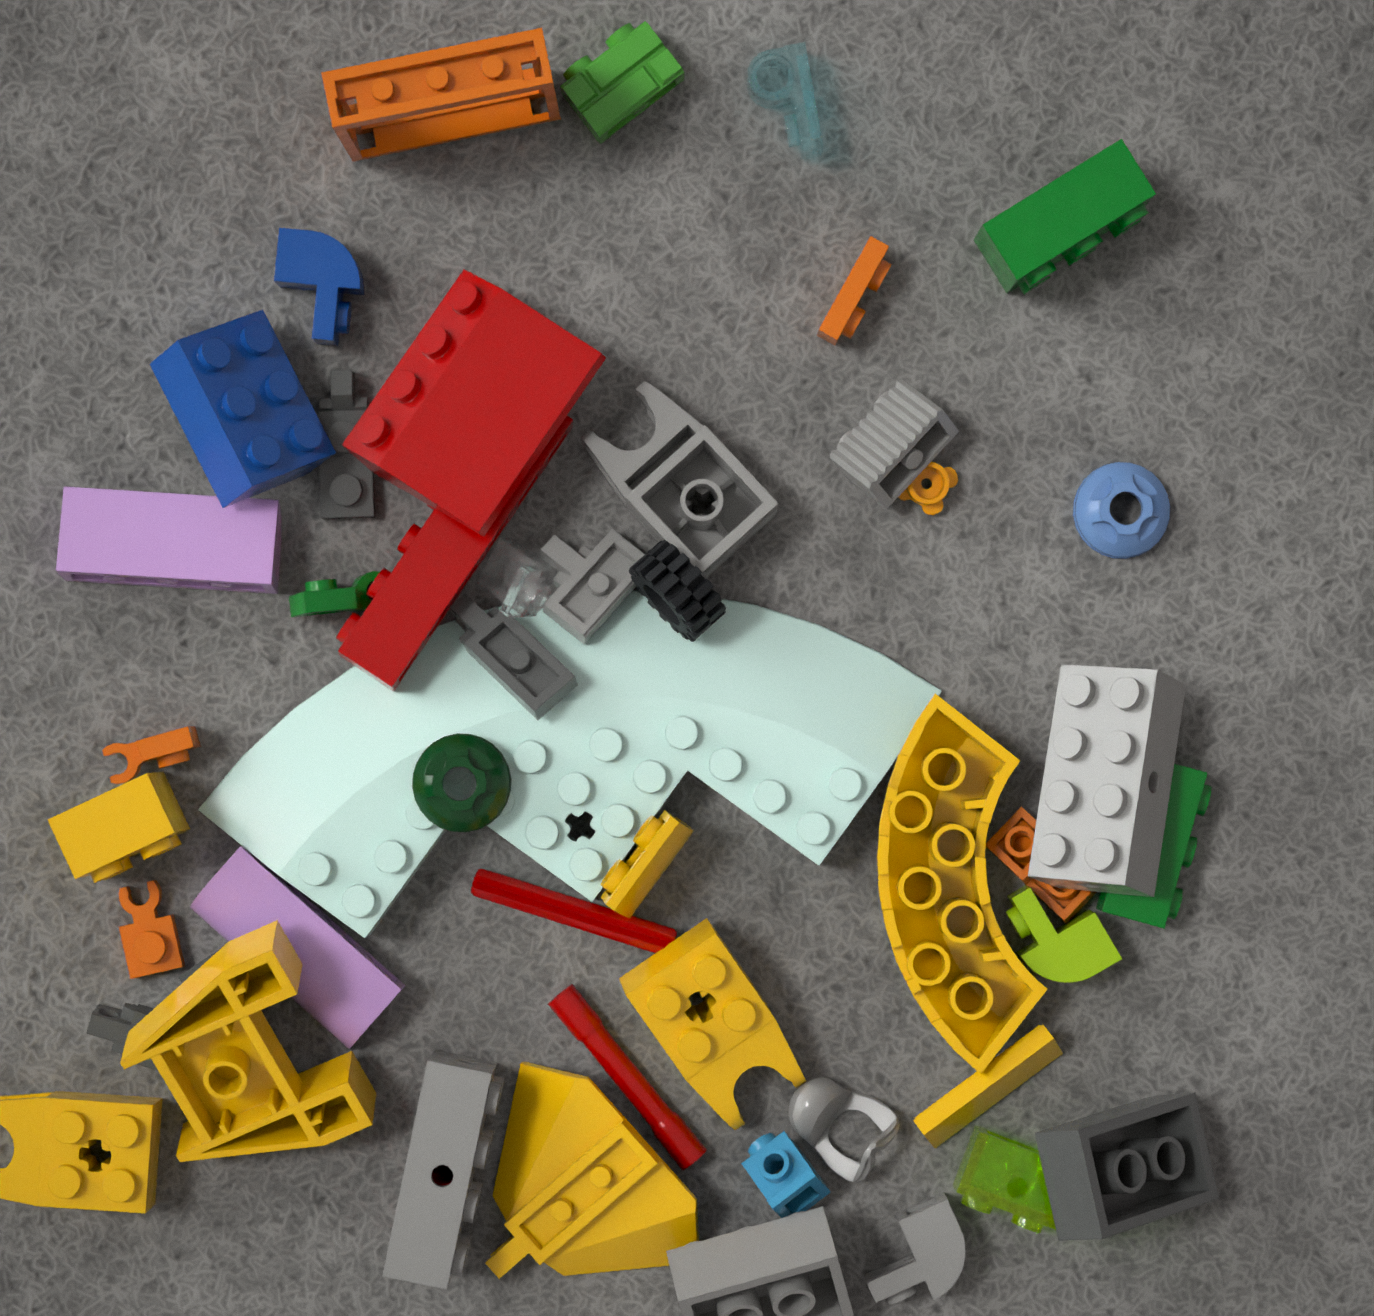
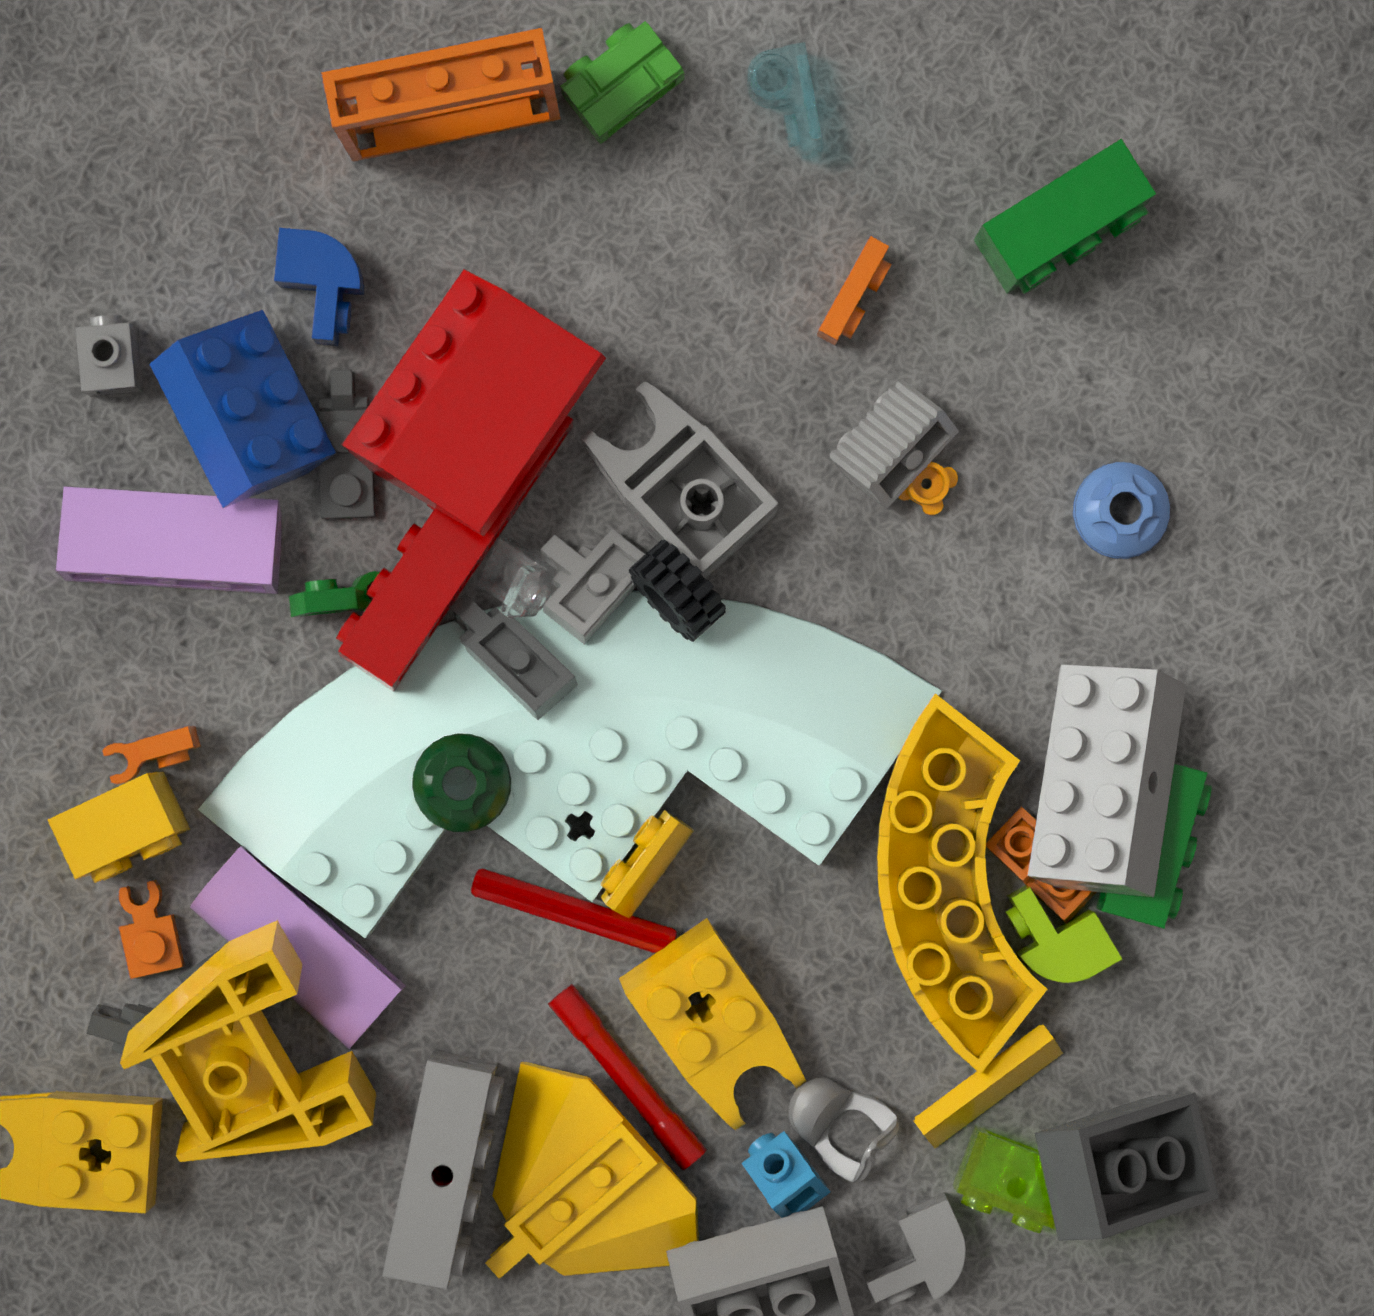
(109, 357): none -> light grey brick

